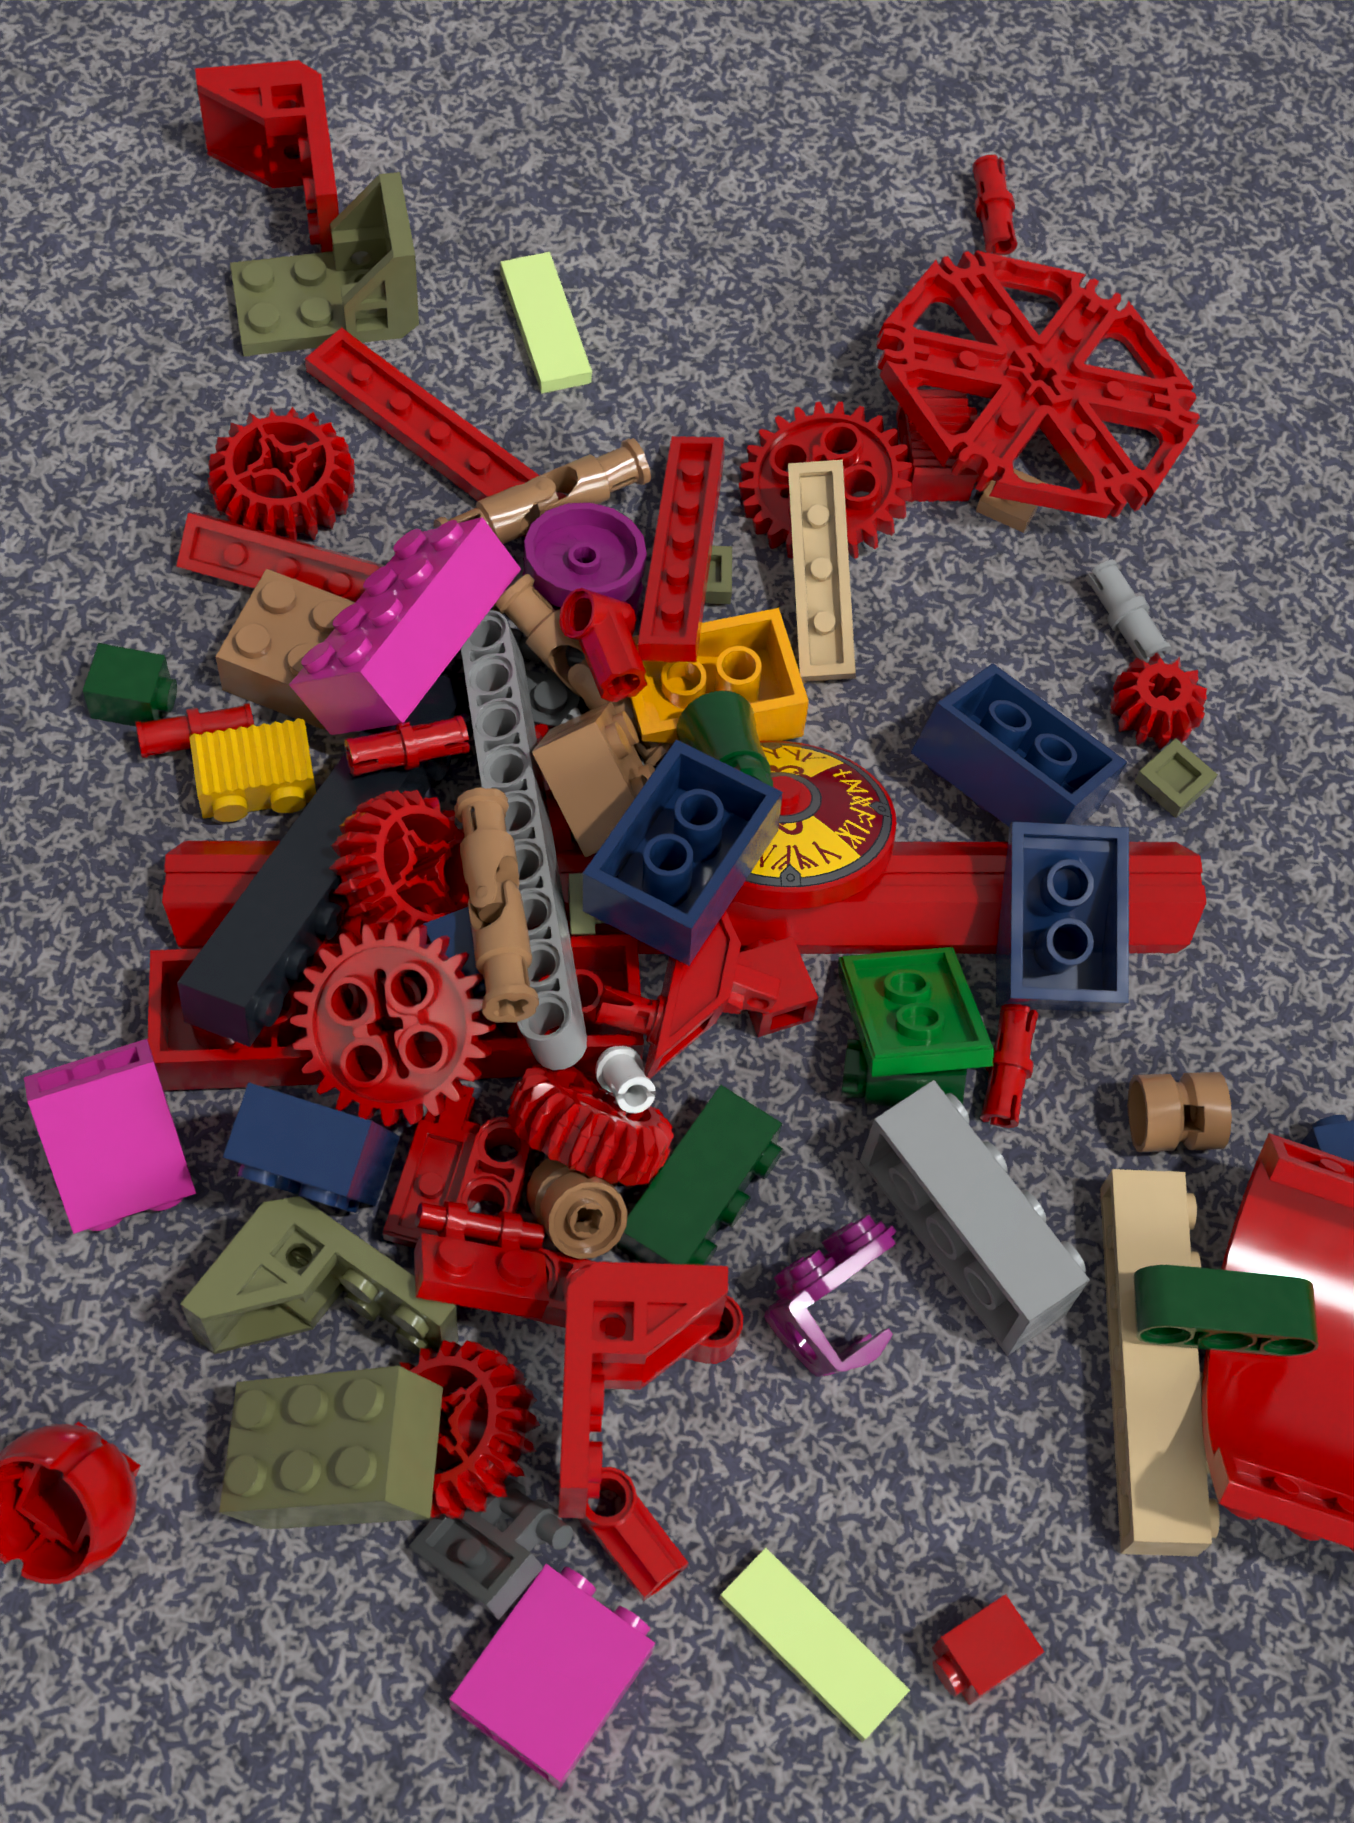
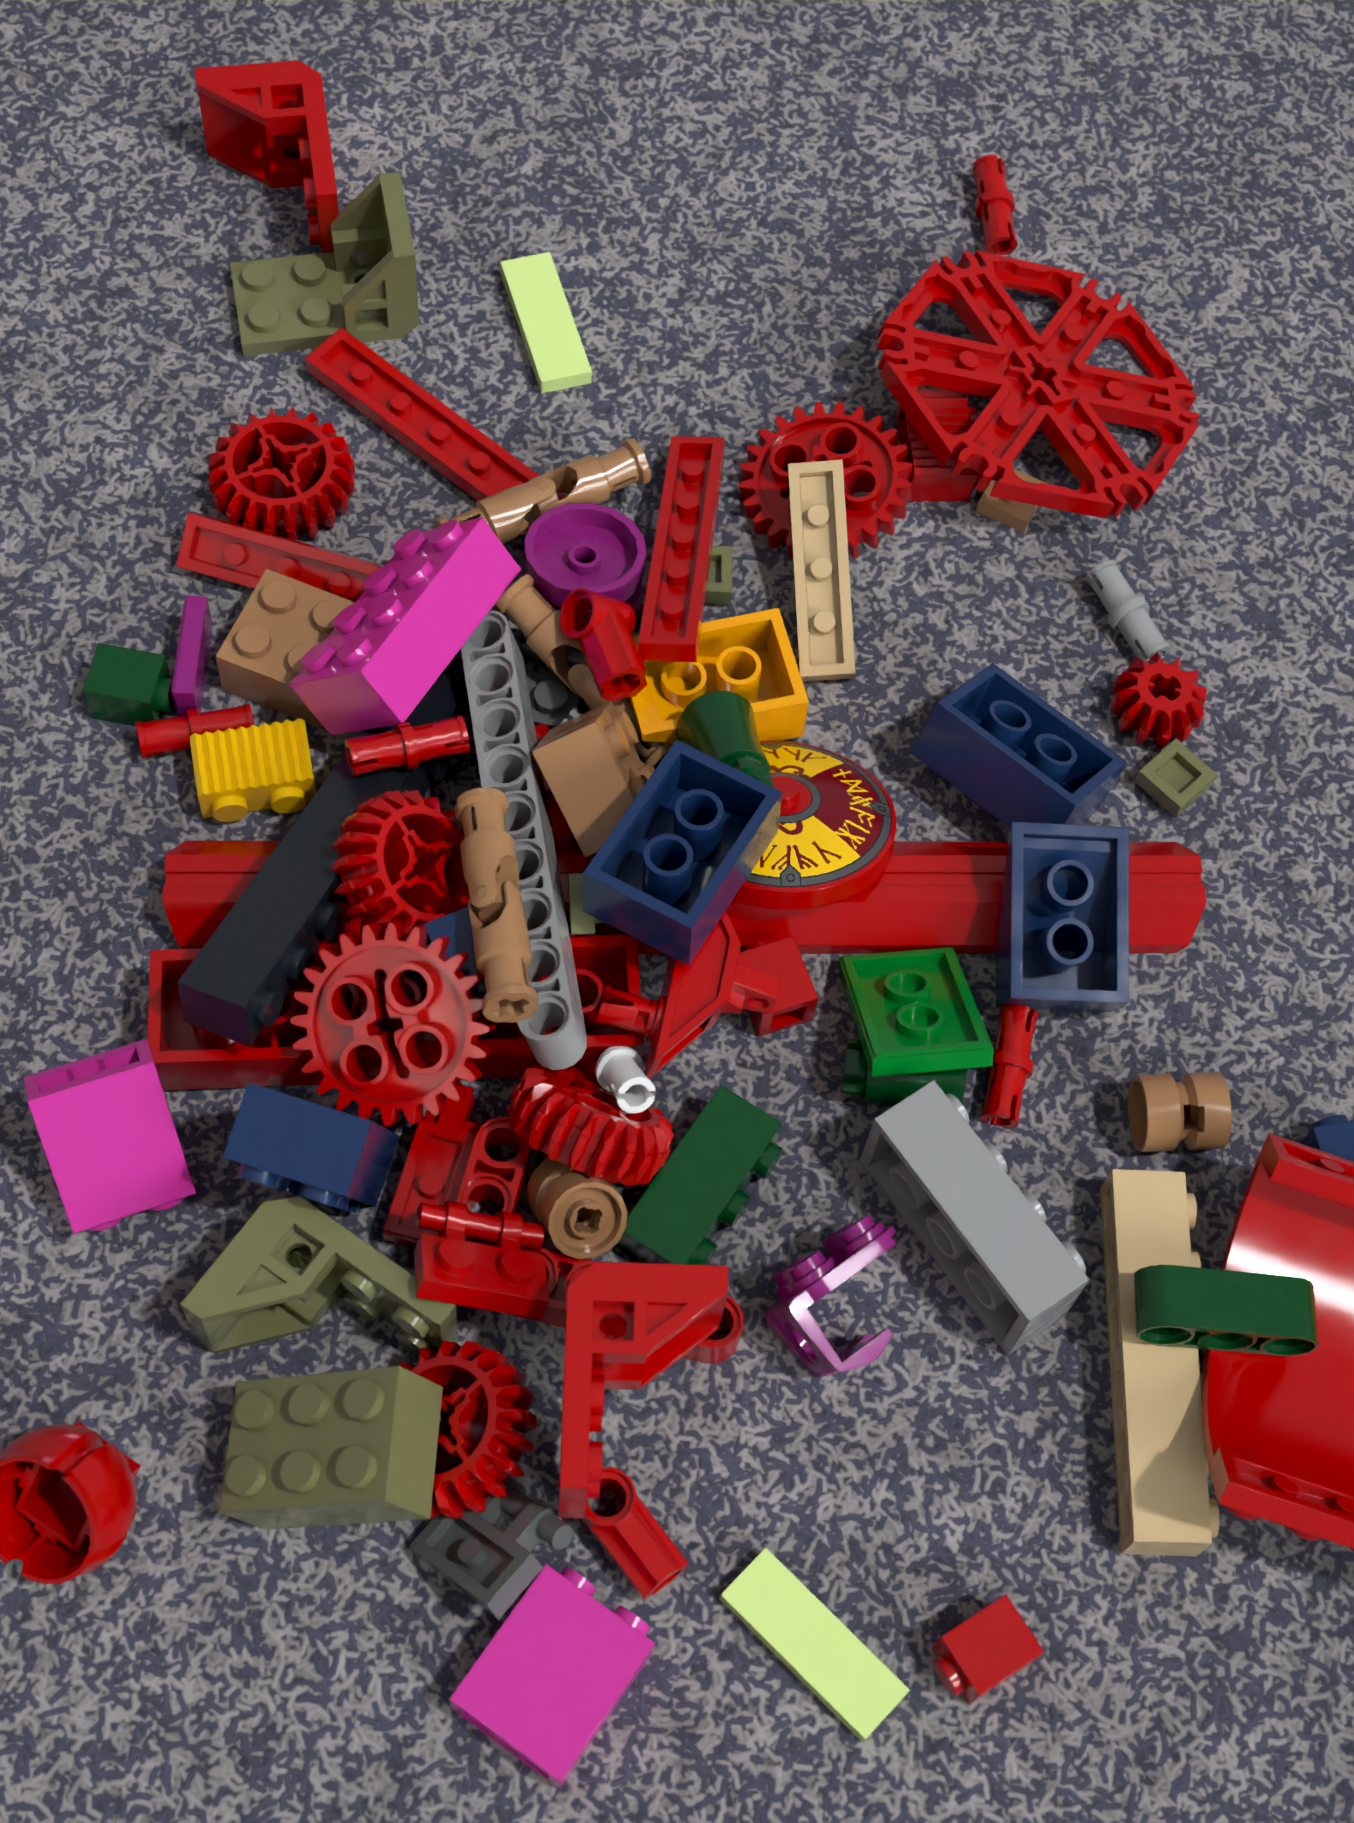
(192, 655): none -> magenta tile

